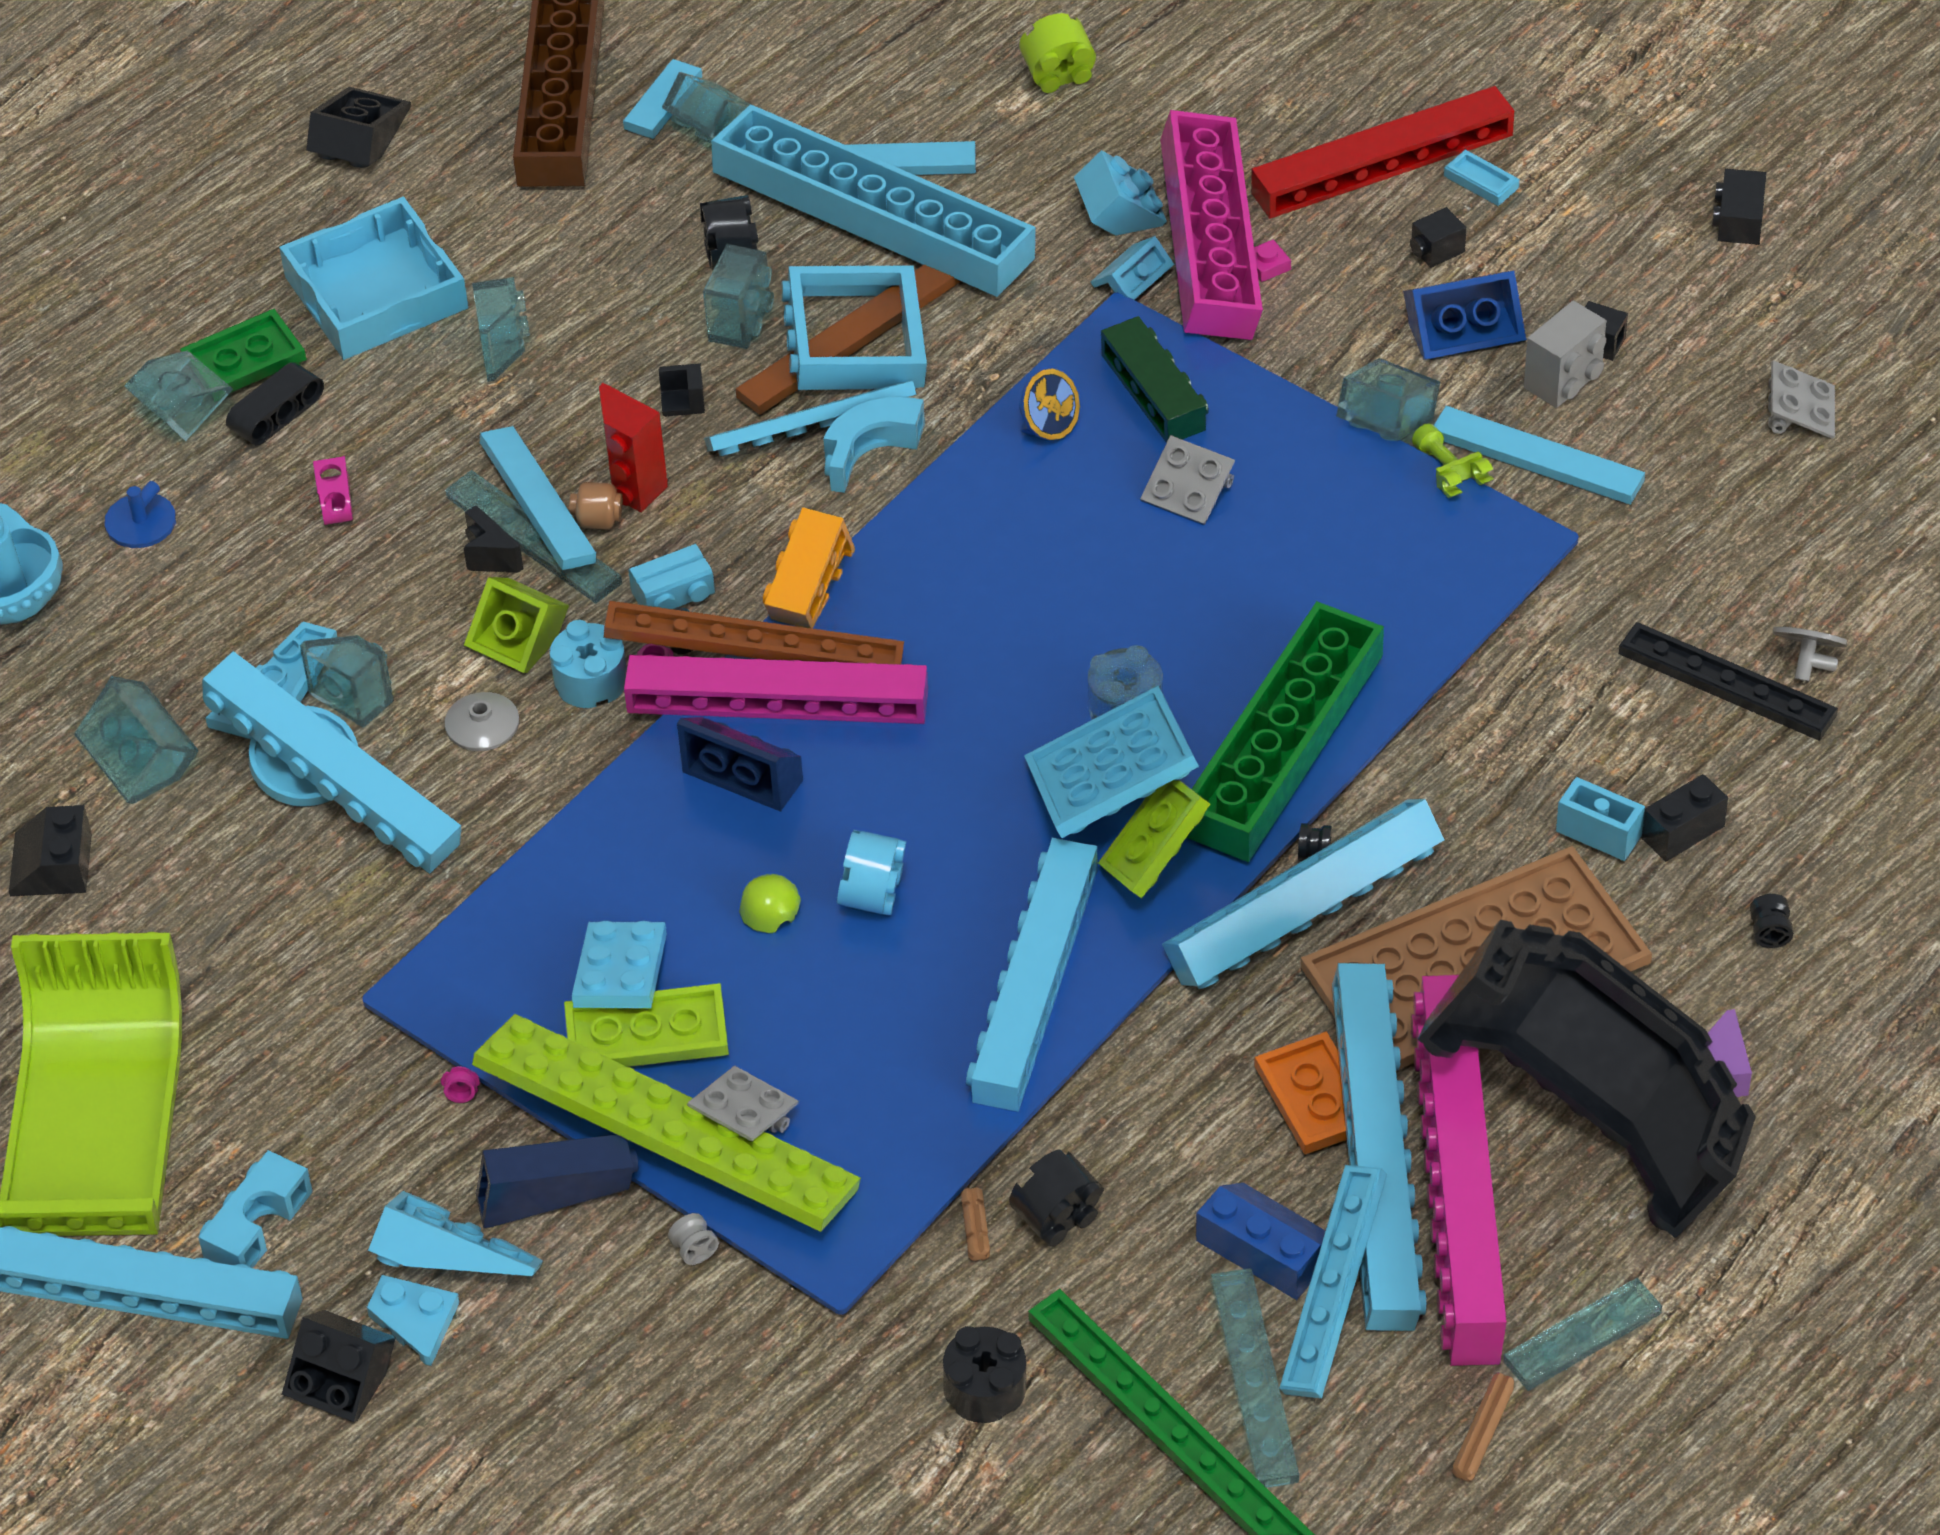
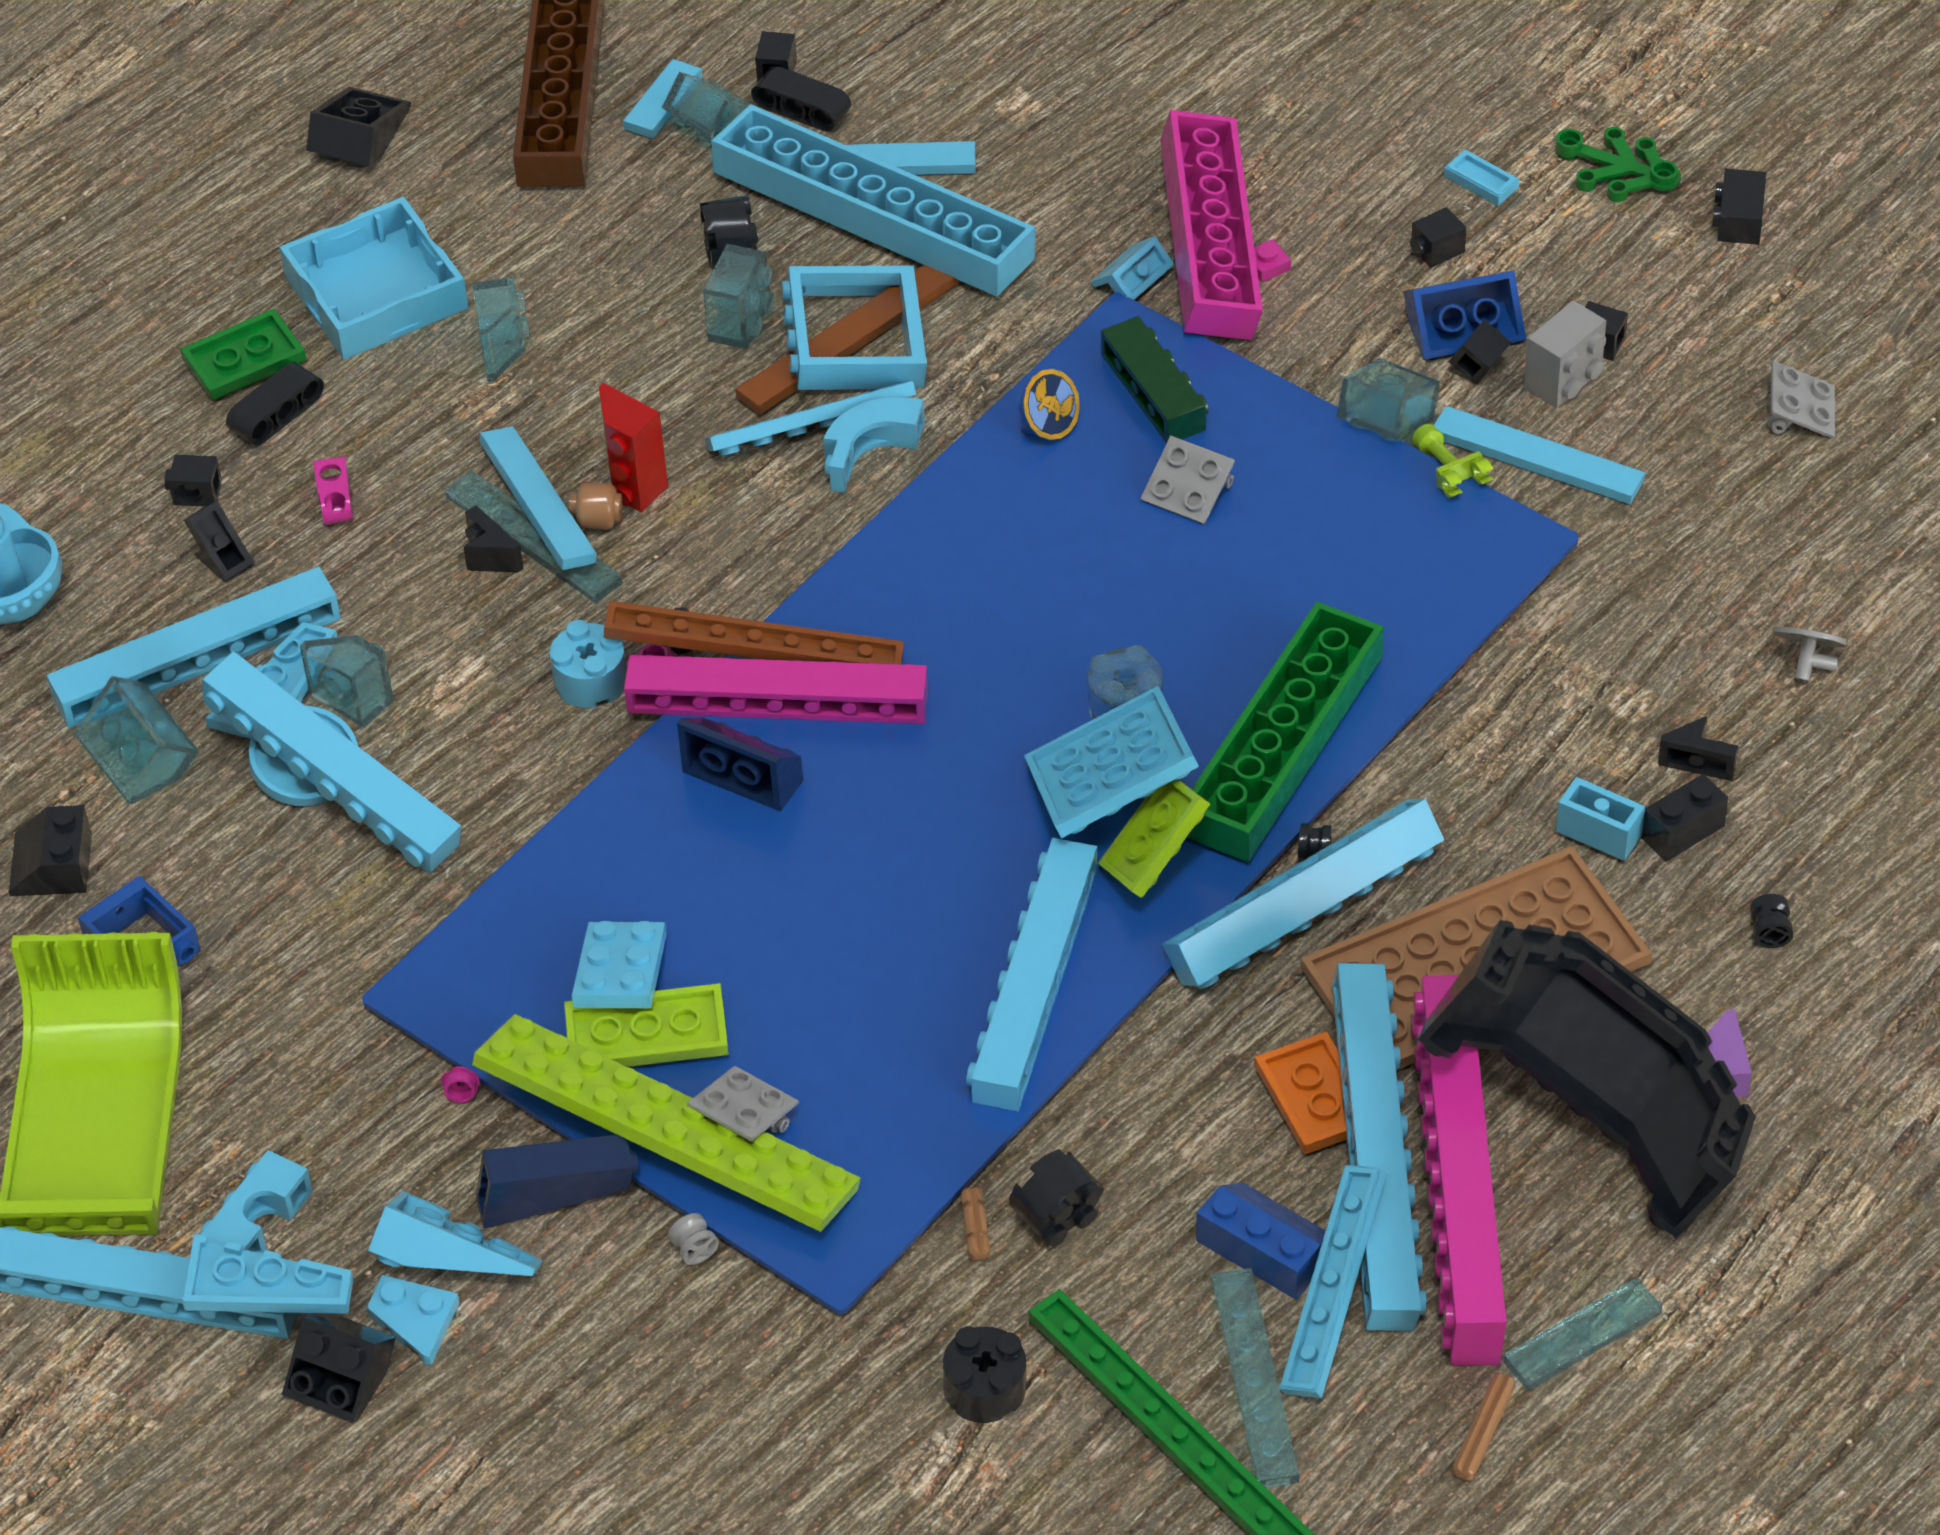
(133, 902): none -> blue window
(140, 517): blue shield -> none
(178, 391): clear light blue slope -> none
(193, 480): none -> black brick
(198, 643): none -> medium azure brick
(218, 542): none -> black slope
(250, 1281): none -> medium azure wing
(482, 721): light grey dish -> none
(515, 623): lime slope -> none
(672, 579): medium azure brick -> none
(681, 390): black panel -> none
(769, 902): lime hair -> none
(775, 50): none -> black brick
(801, 98): none -> black beam
(807, 567): light orange wedge -> none
(871, 872): medium azure brick -> none
(1058, 52): lime brick -> none
(1119, 195): medium azure slope -> none
(1382, 152): red brick -> none
(1479, 352): none -> black brick
(1659, 175): none -> green plant
(1691, 752): none -> black slope
(1728, 681): black tile -> none

